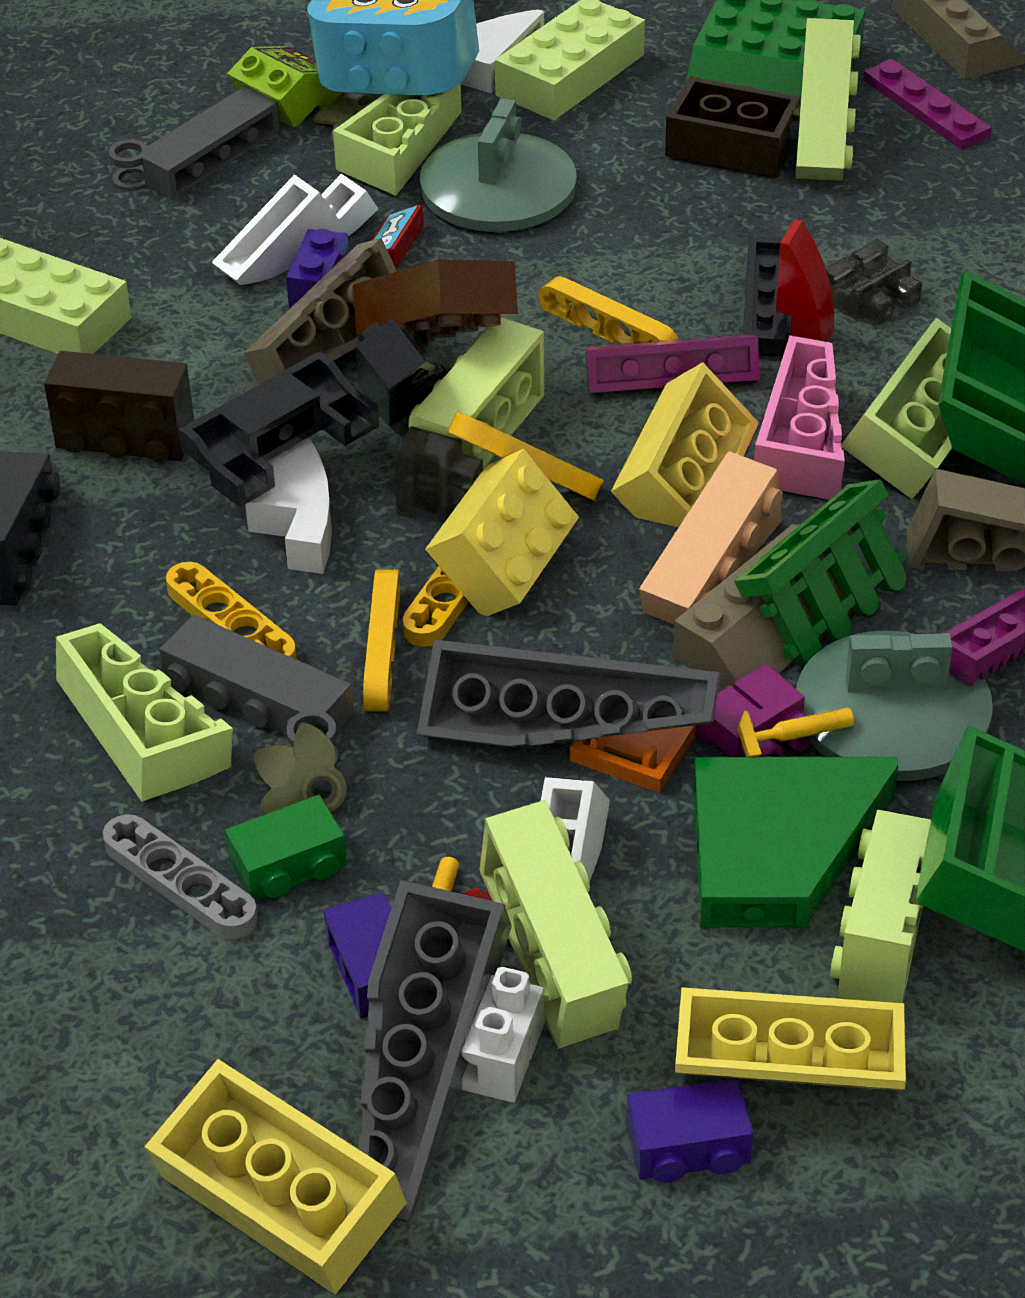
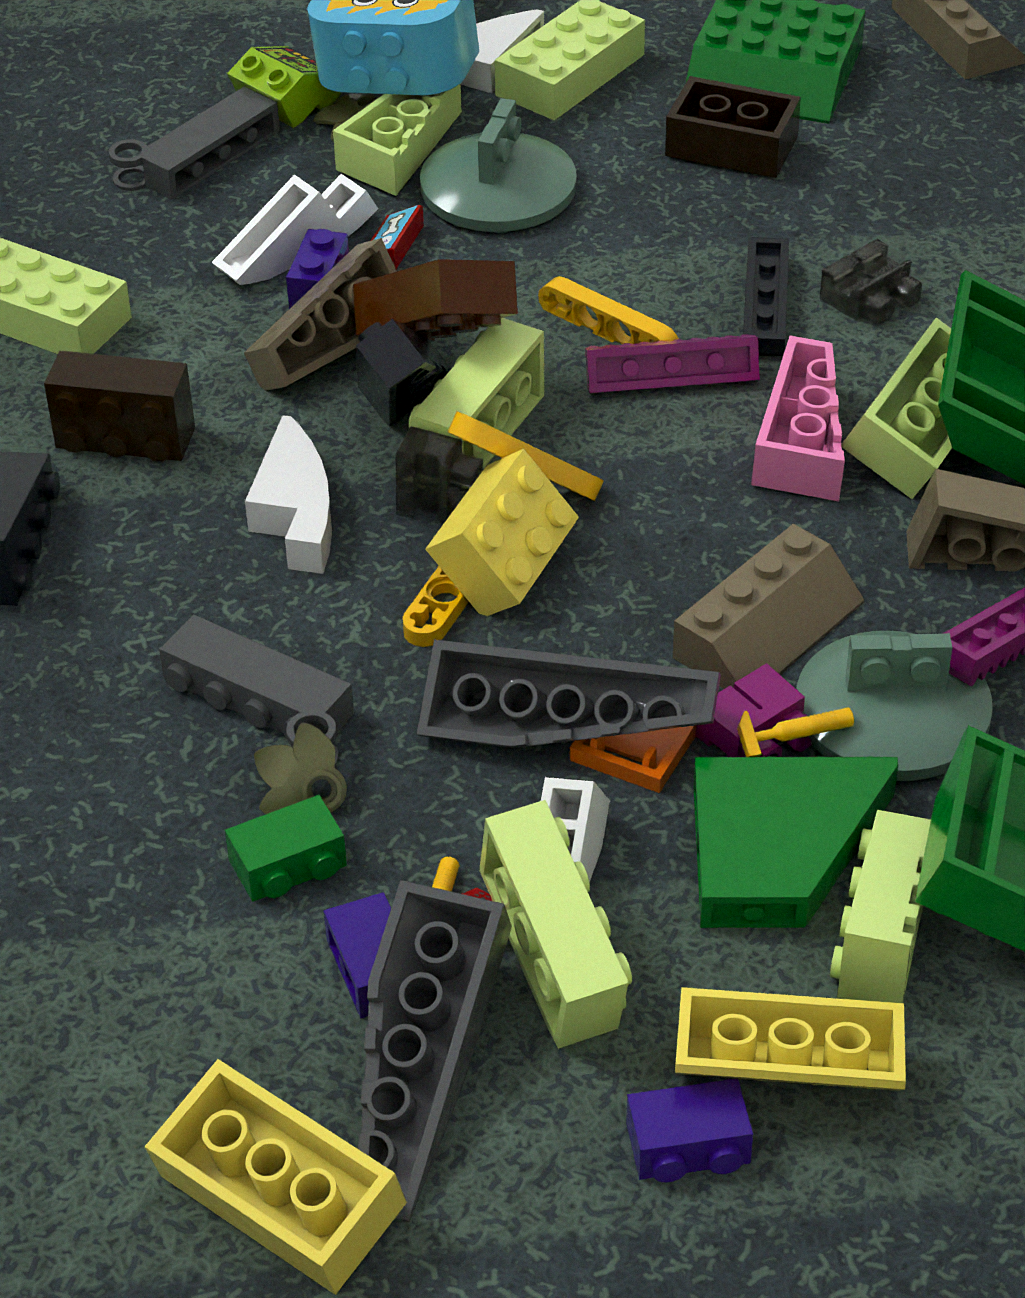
(137, 716): yellowish green wedge -> none
(185, 872): light grey beam -> none
(236, 615): yellow beam -> none
(270, 419): black bracket -> none
(381, 640): yellow beam -> none
(503, 1035): white hips -> none
(682, 447): light yellow slope -> none
(716, 536): light nougat wedge -> none
(799, 560): green fence -> none
(804, 285): red slope -> none
(825, 99): yellowish green wedge -> none
(927, 104): magenta plate -> none

